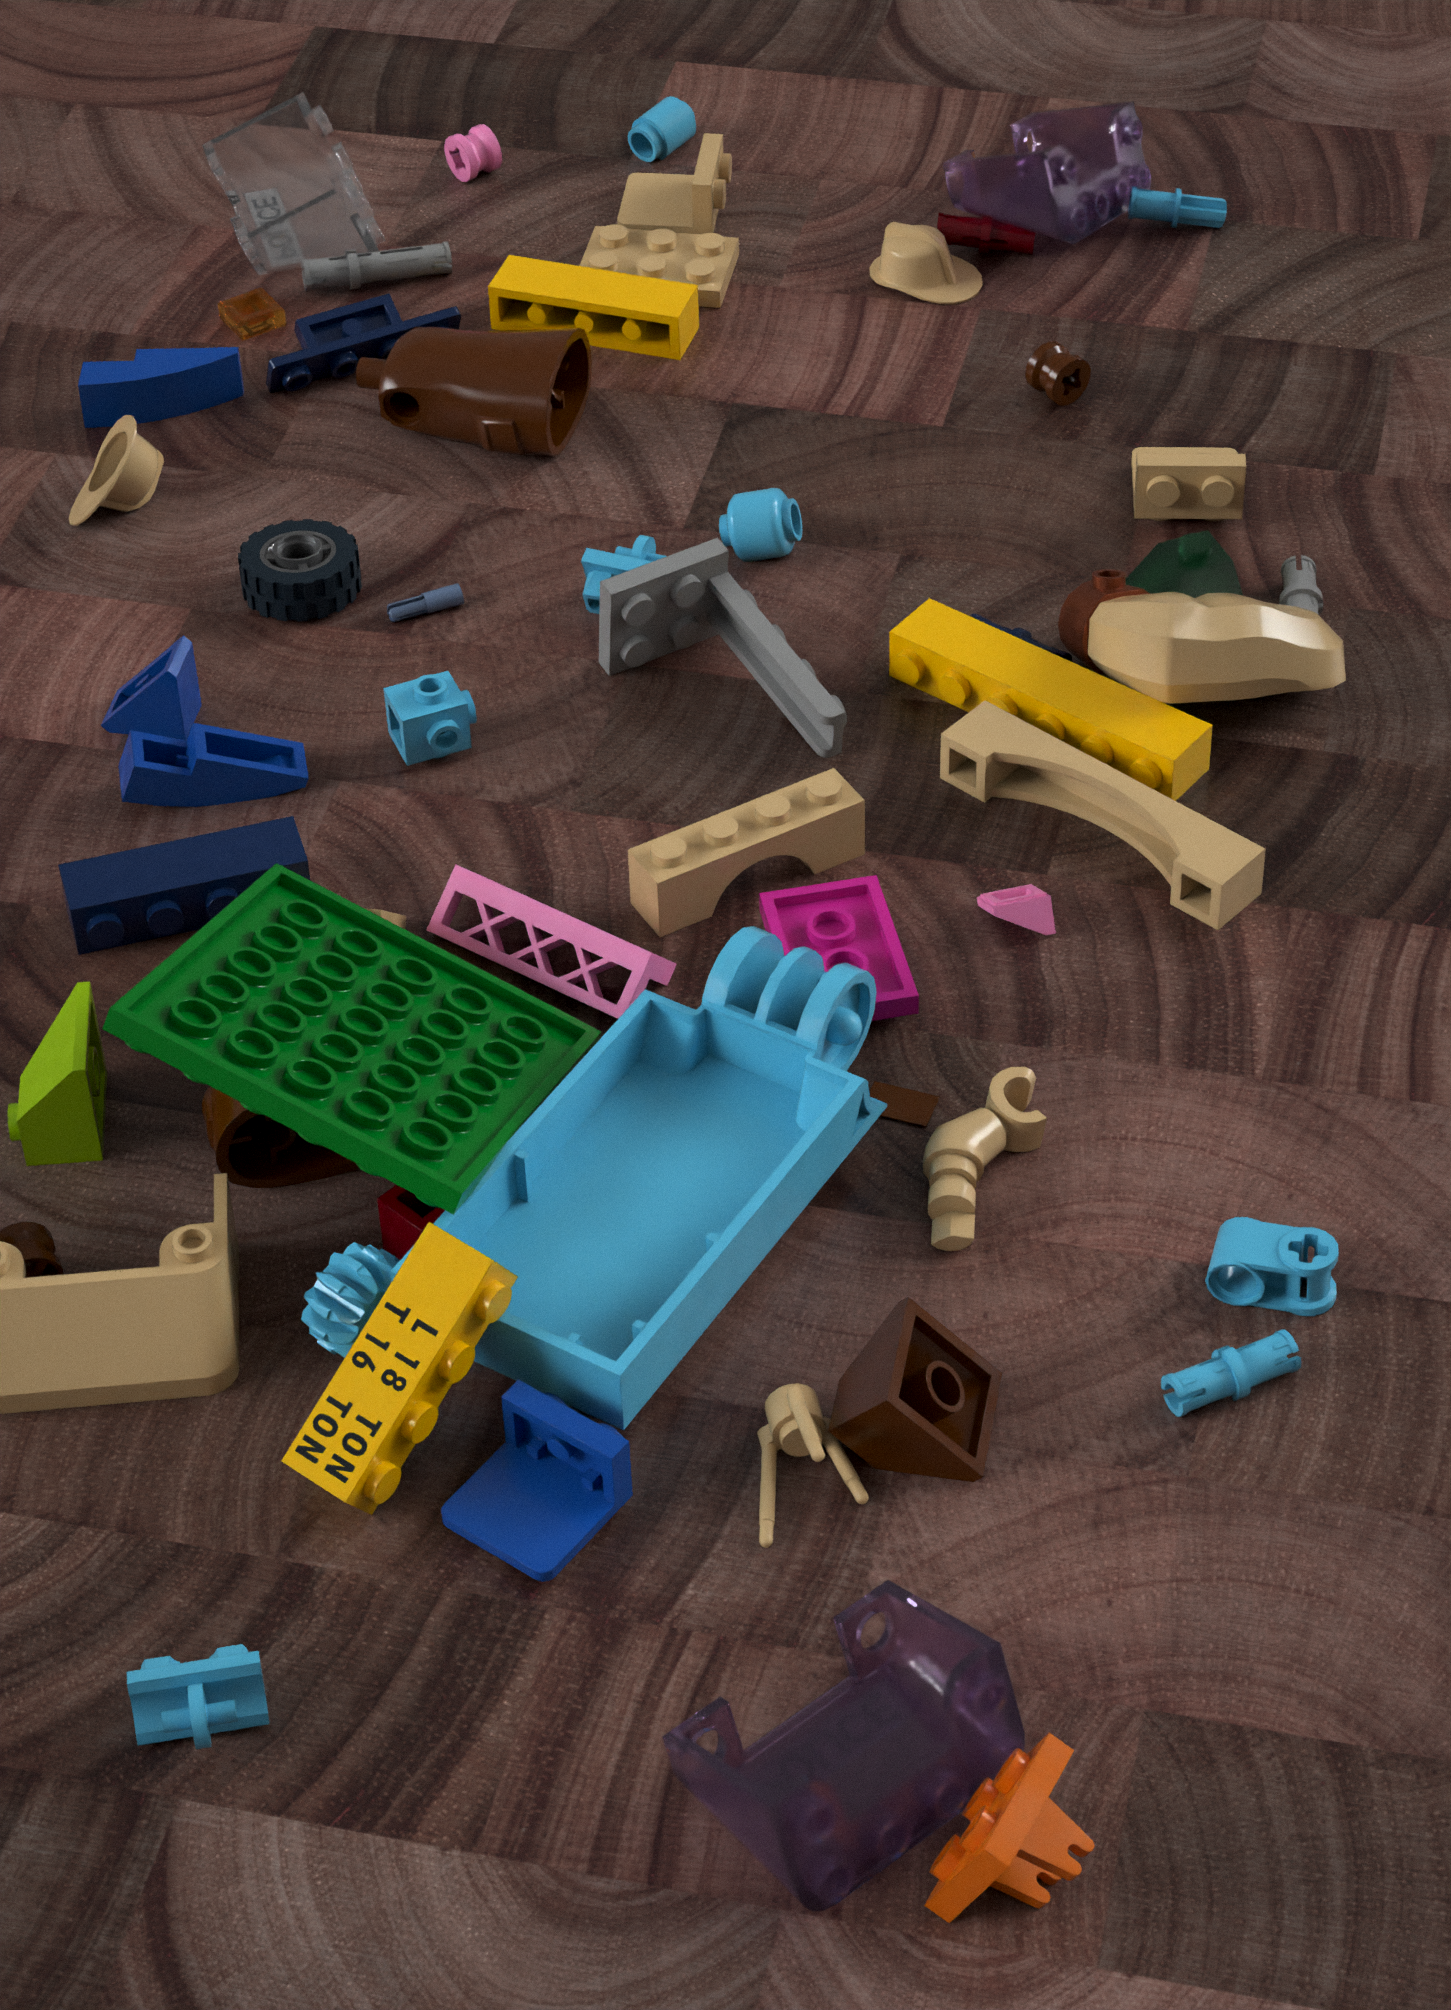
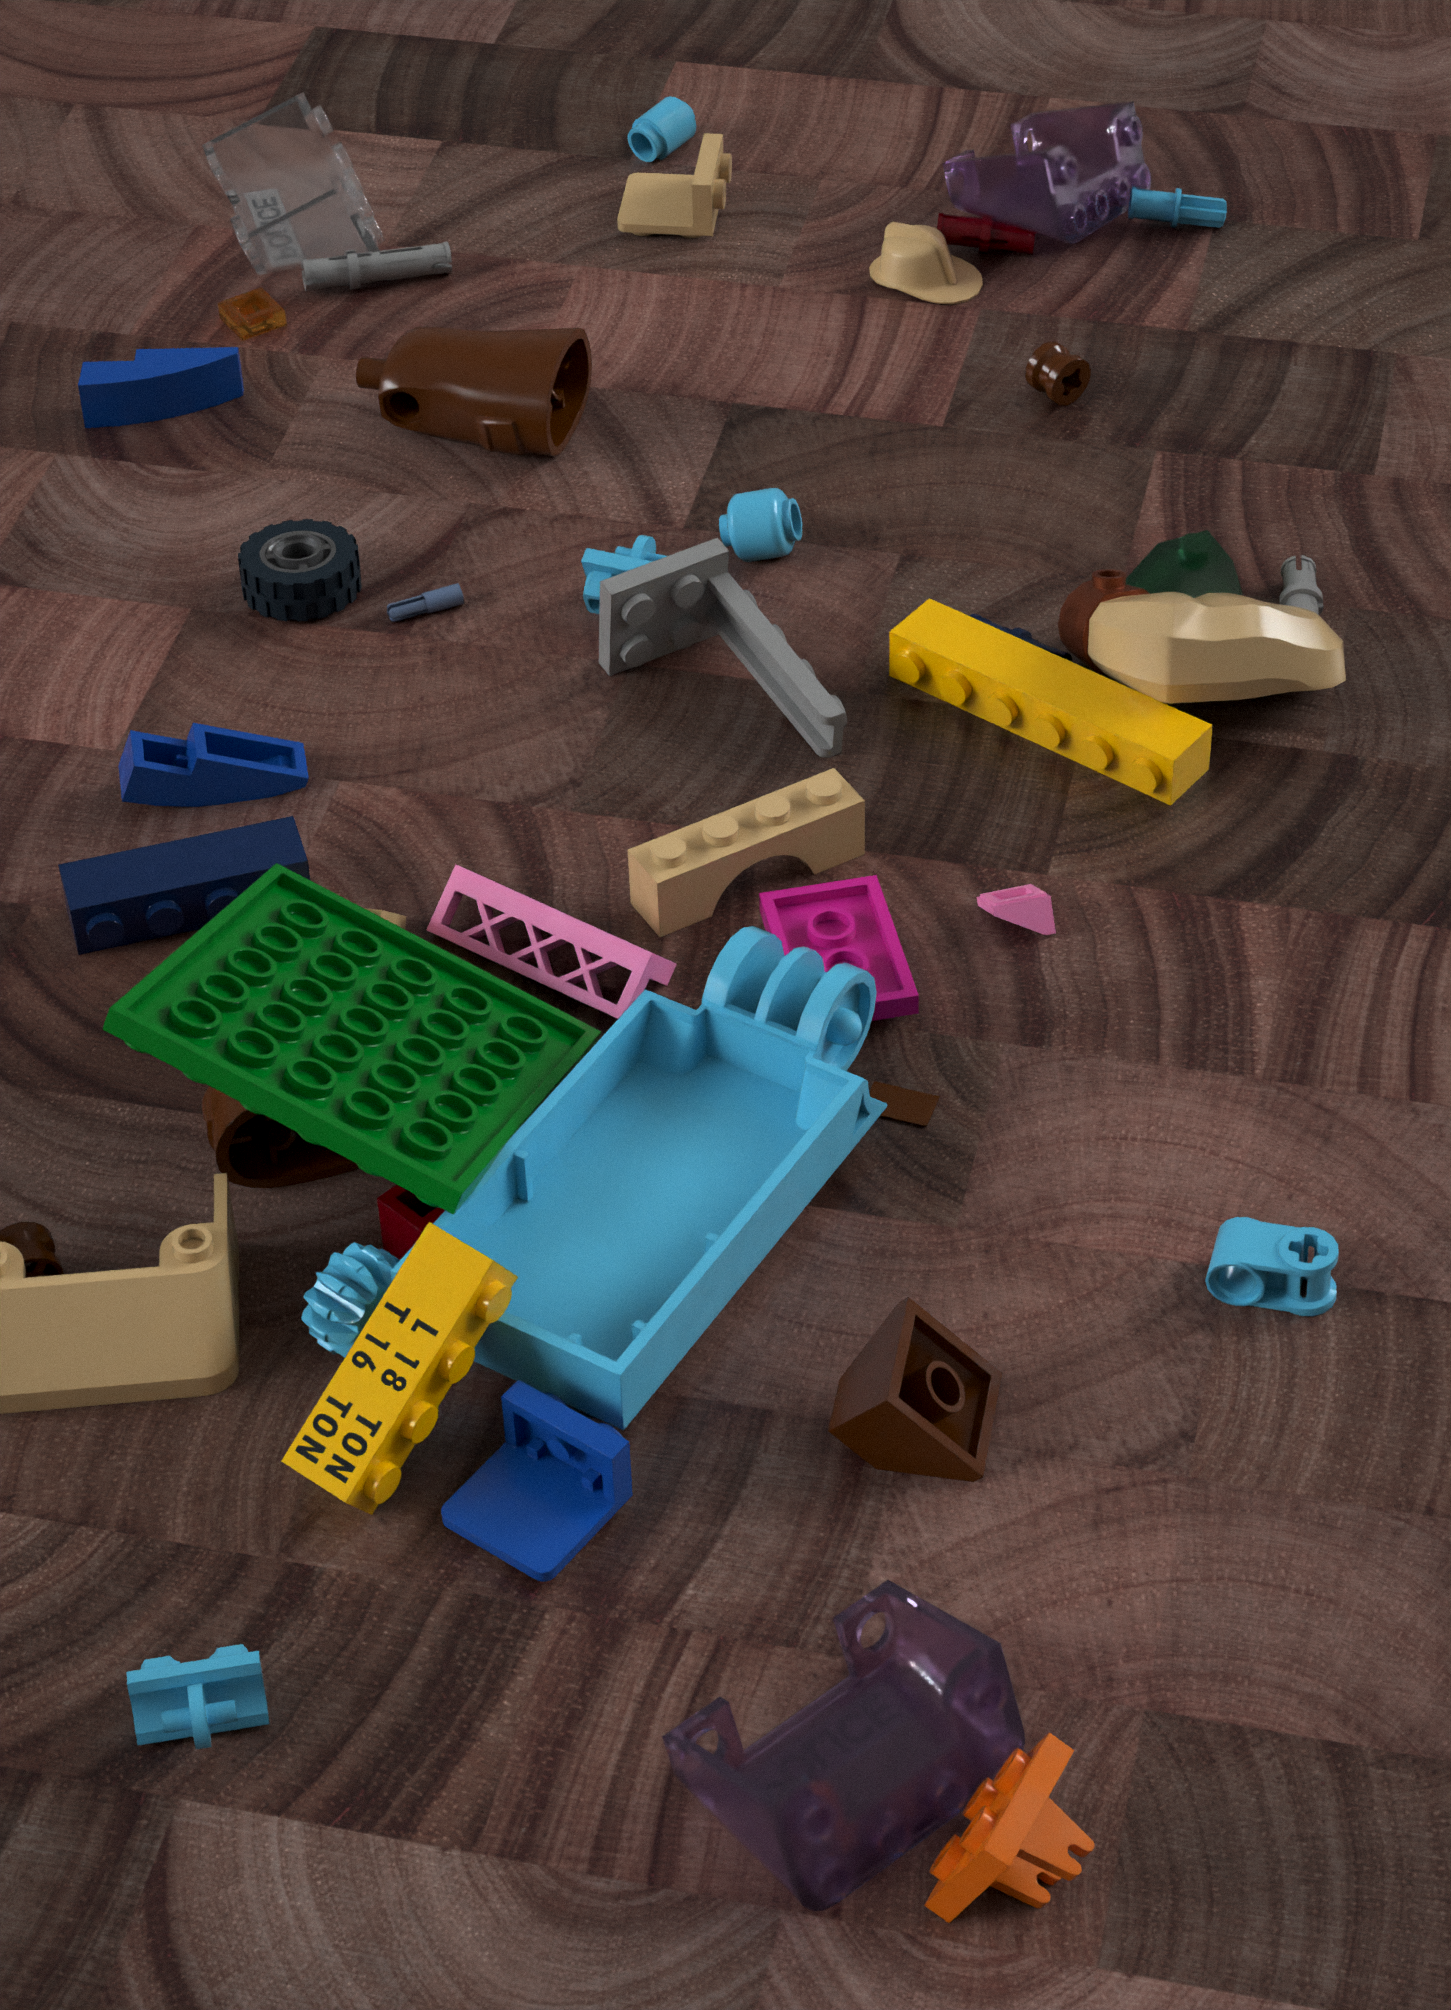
(64, 1089): lime slope -> none
(122, 473): tan piece -> none
(160, 697): blue slope -> none
(341, 336): dark blue bracket -> none
(429, 717): medium azure brick -> none
(473, 153): bright pink wheel -> none
(610, 306): yellow brick -> none
(667, 255): tan plate -> none
(799, 1430): tan plant -> none
(965, 1145): tan piece -> none
(1188, 483): tan bracket -> none
(1206, 864): tan arch -> none
(1230, 1373): medium azure pin -> none

